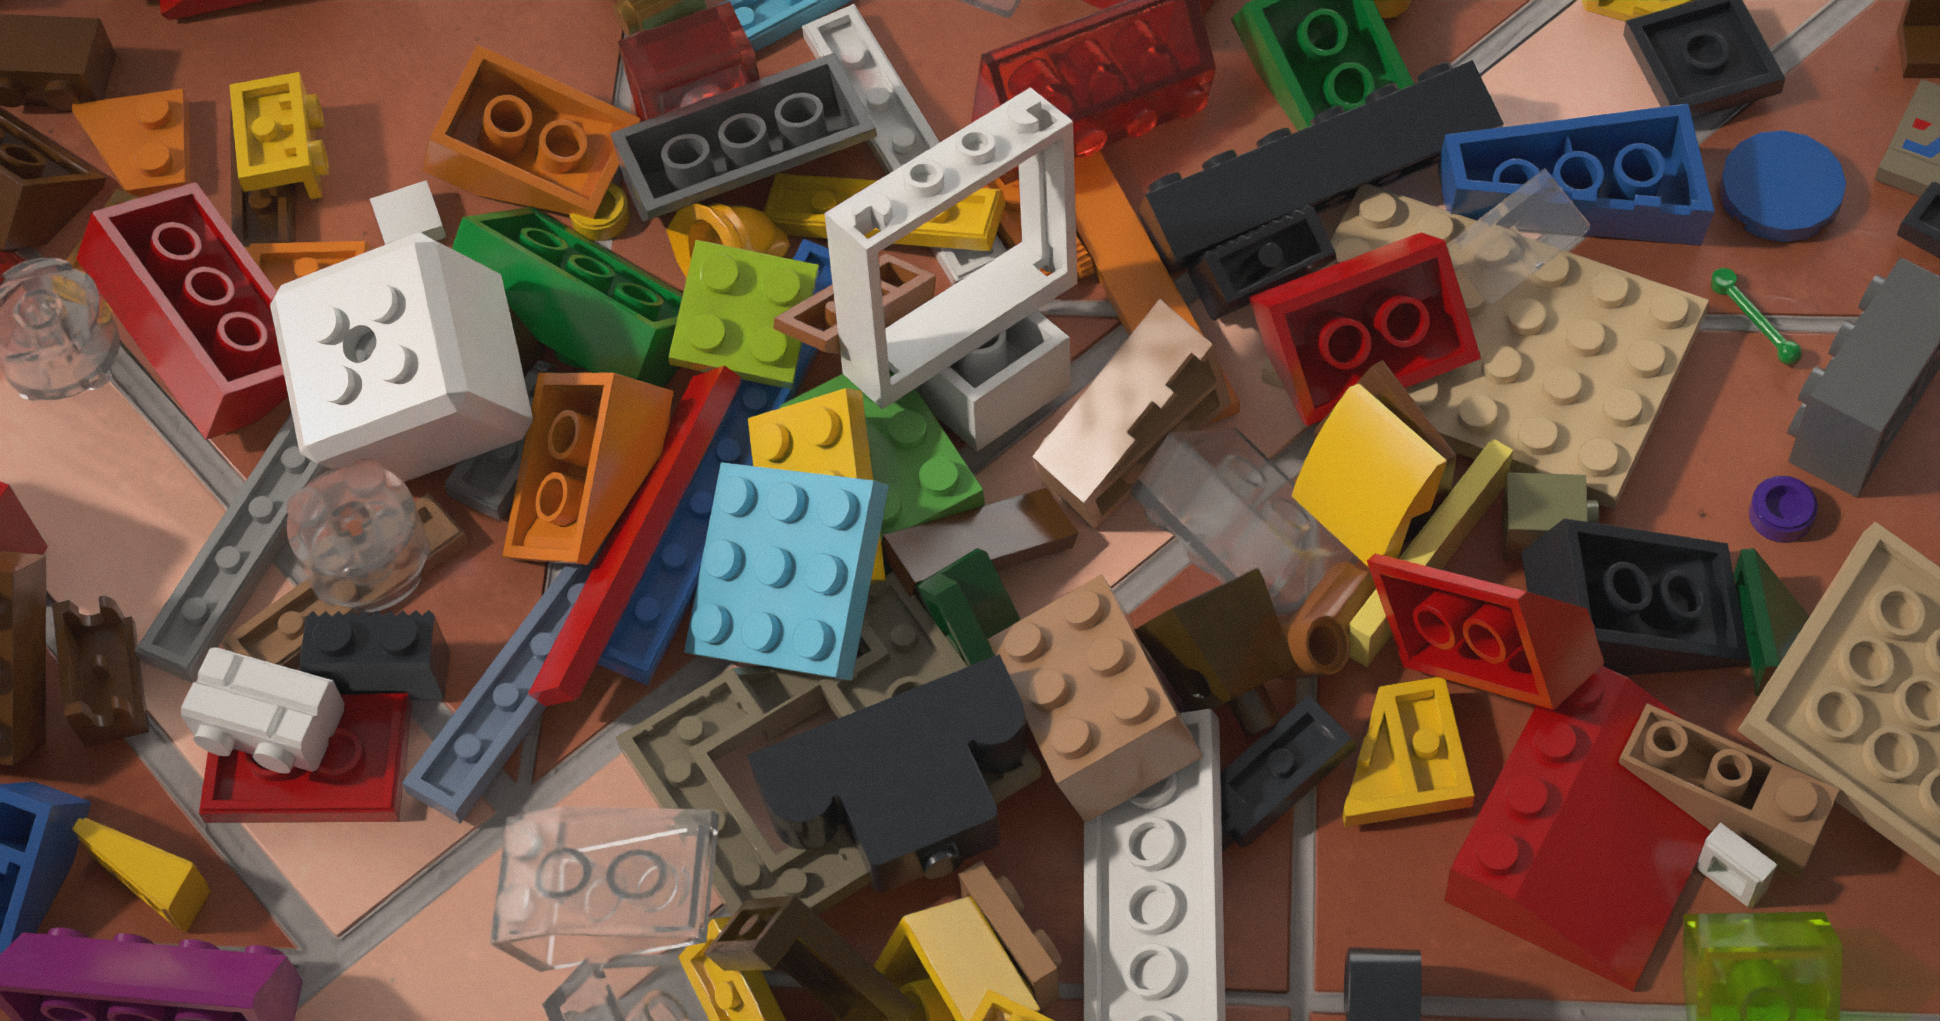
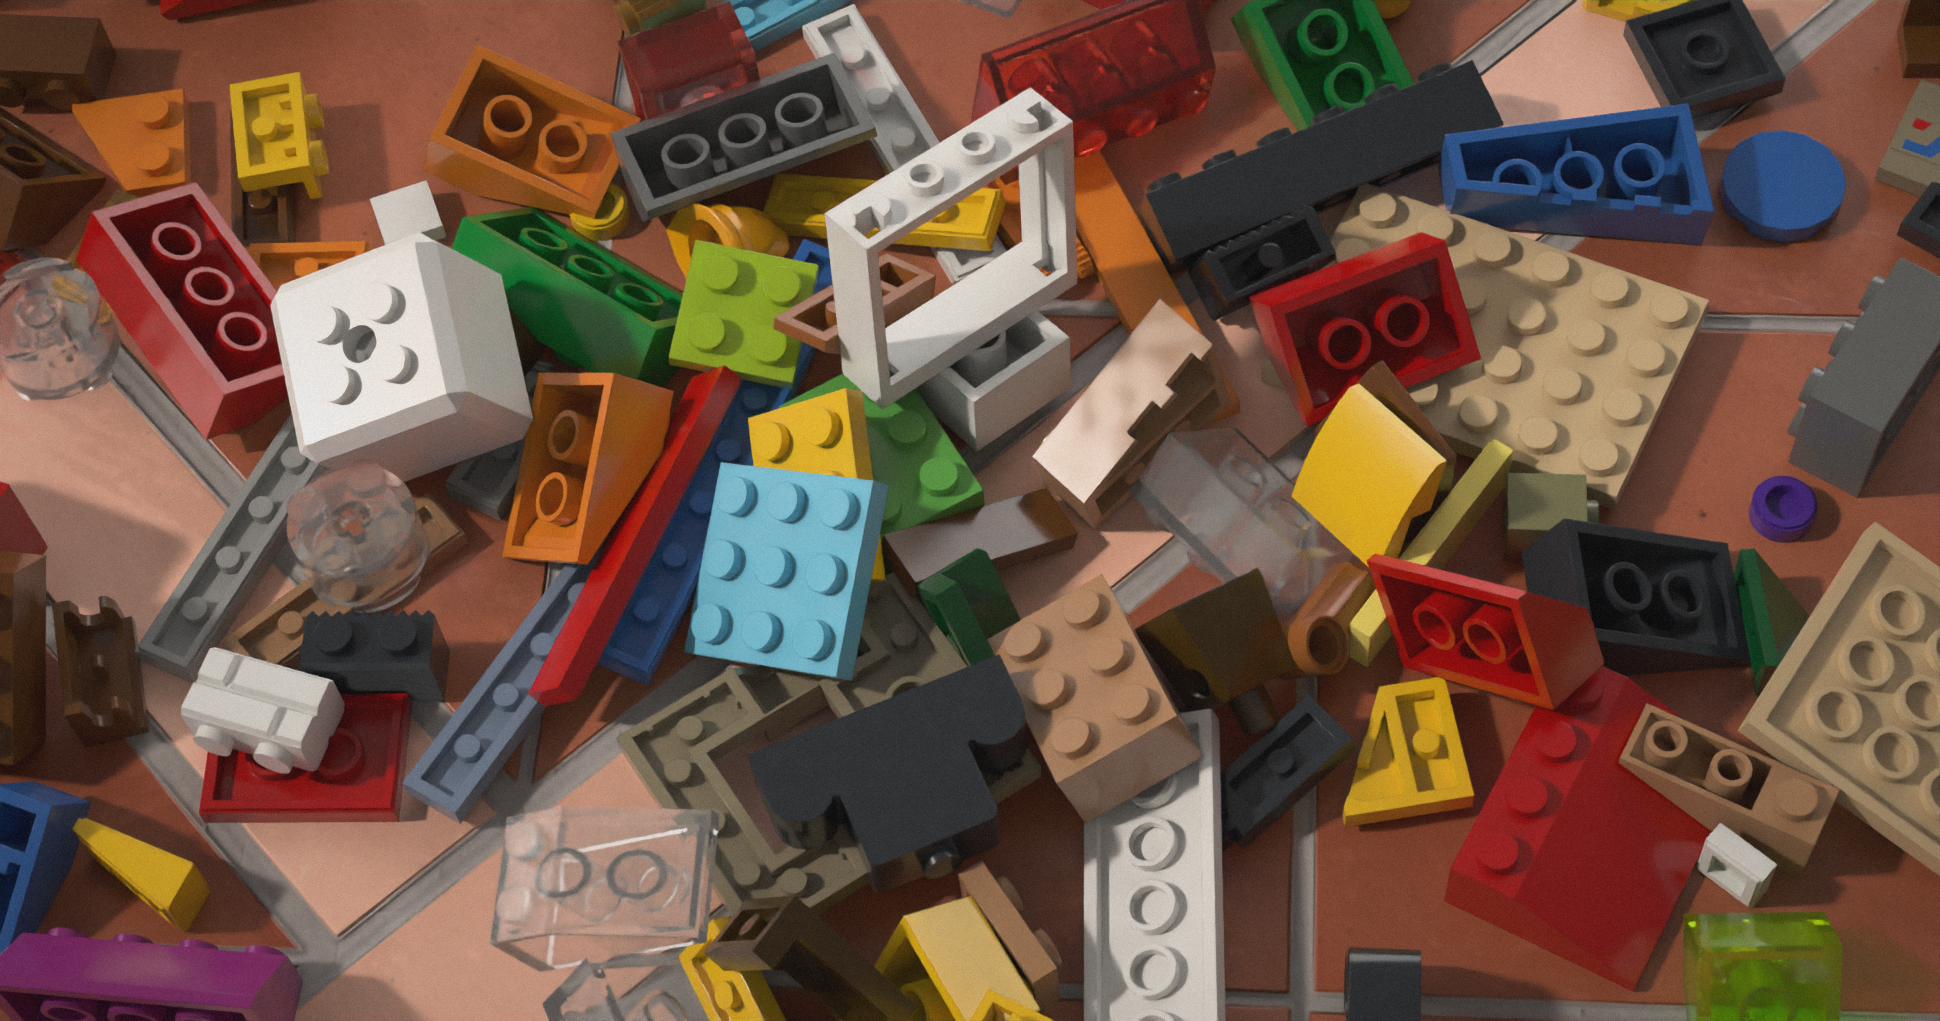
(1517, 237): clear panel -> none
(1724, 283): green hinge -> none

